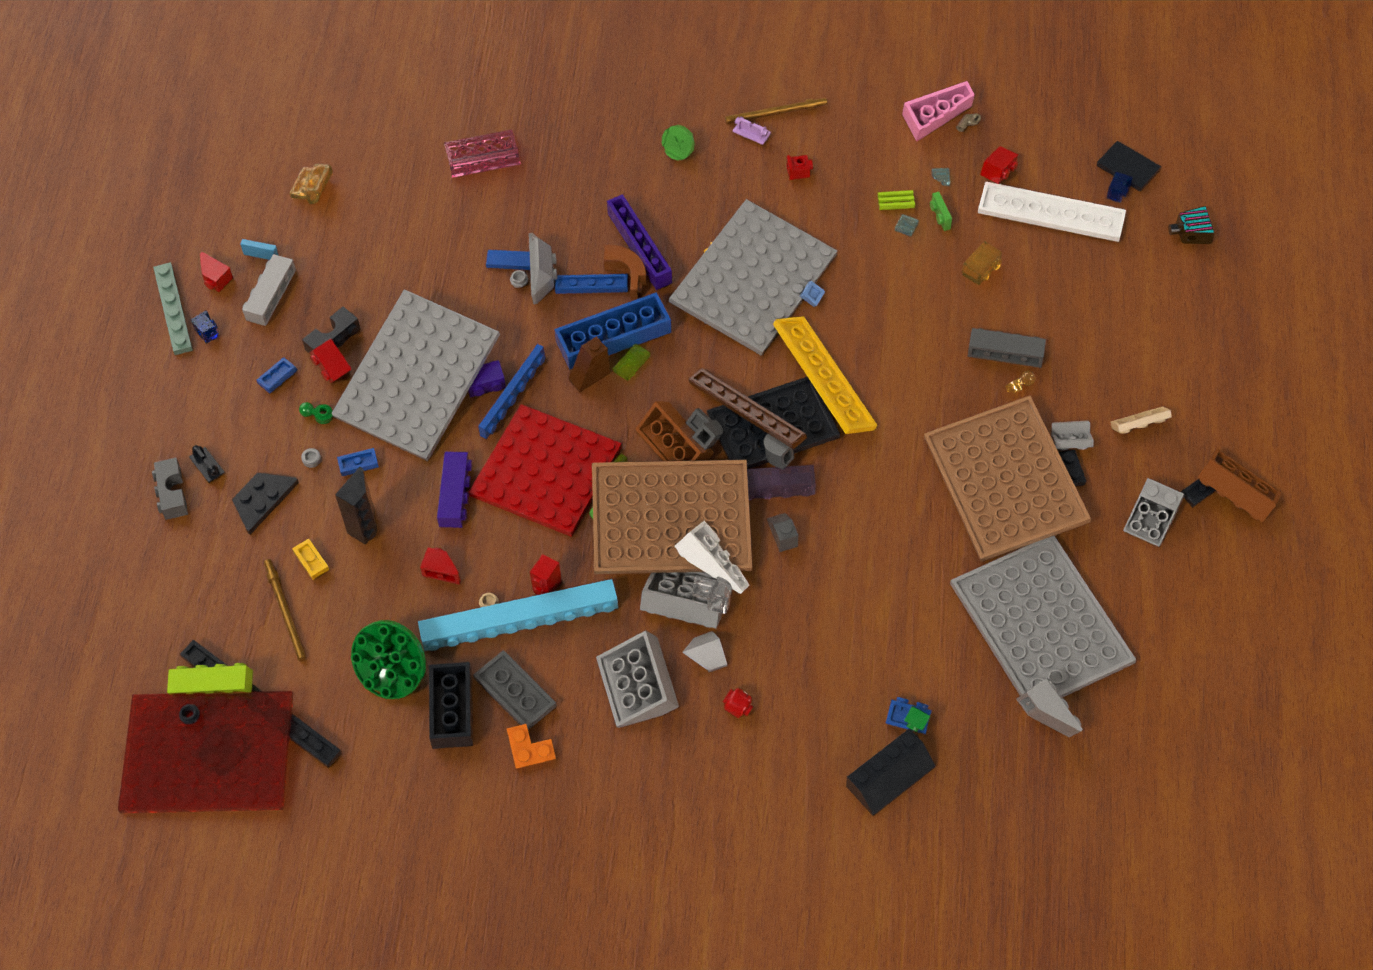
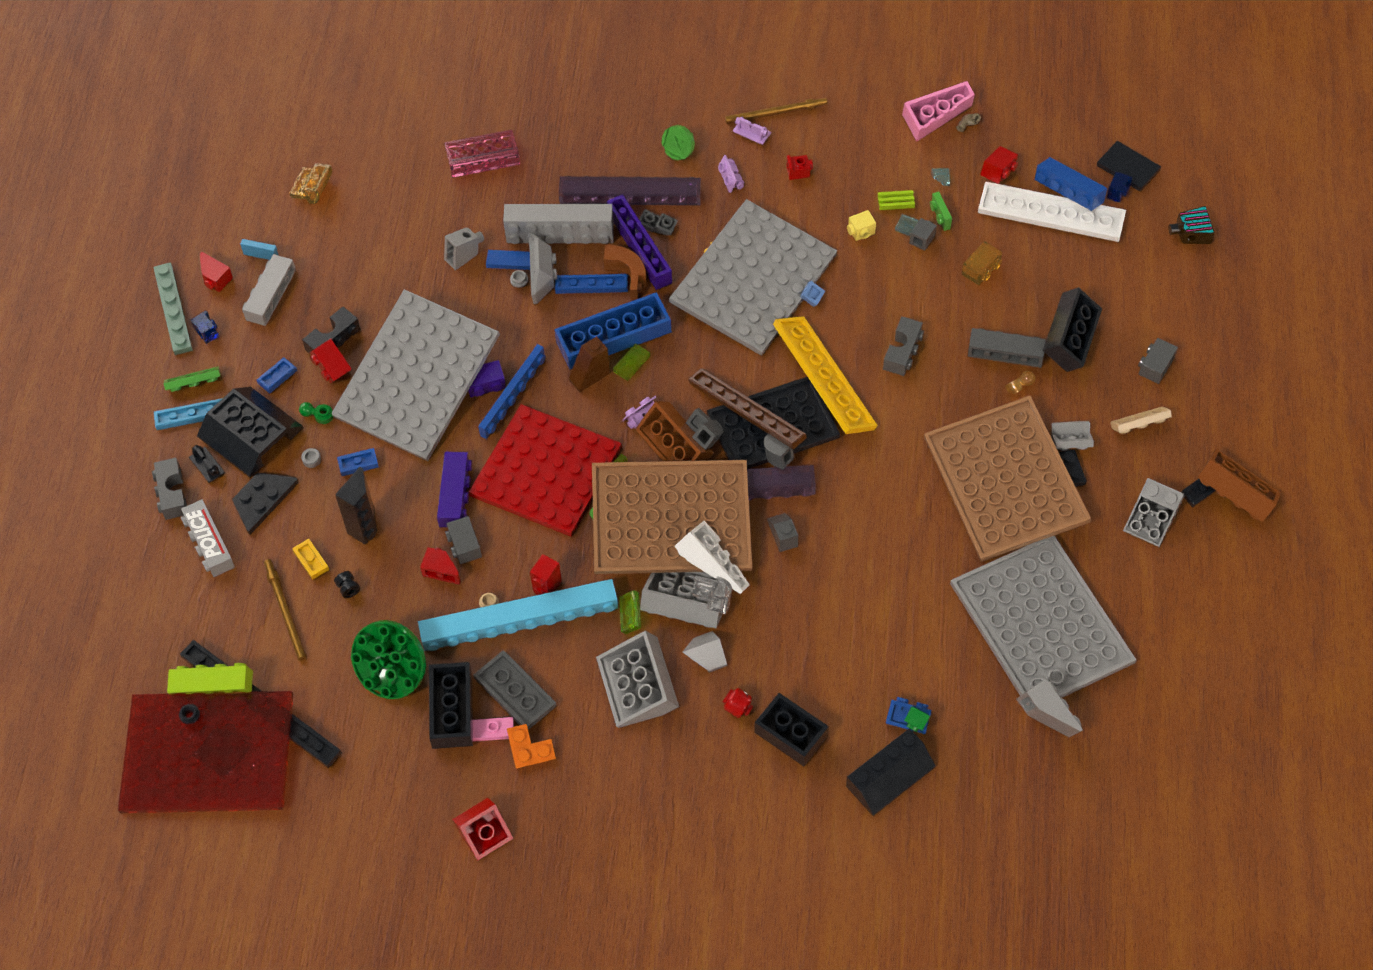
(183, 415): none -> dark azure tile
(192, 379): none -> bright green plate
(207, 537): none -> light grey brick
(245, 428): none -> black slope
(347, 585): none -> black wheel
(461, 247): none -> light grey torso
(463, 539): none -> dark grey brick
(482, 828): none -> red slope
(491, 728): none -> bright pink plate
(559, 223): none -> light grey brick
(630, 612): none -> clear neon green plate
(634, 189): none -> clear purple brick
(635, 416): none -> lavender hinge
(658, 224): none -> dark grey slope
(730, 174): none -> lavender hinge
(791, 729): none -> black brick
(861, 225): none -> light yellow brick
(899, 358): none -> dark grey arch
(923, 234): none -> dark grey brick
(1070, 183): none -> blue brick
(1072, 329): none -> black brick
(1157, 361): none -> dark grey brick

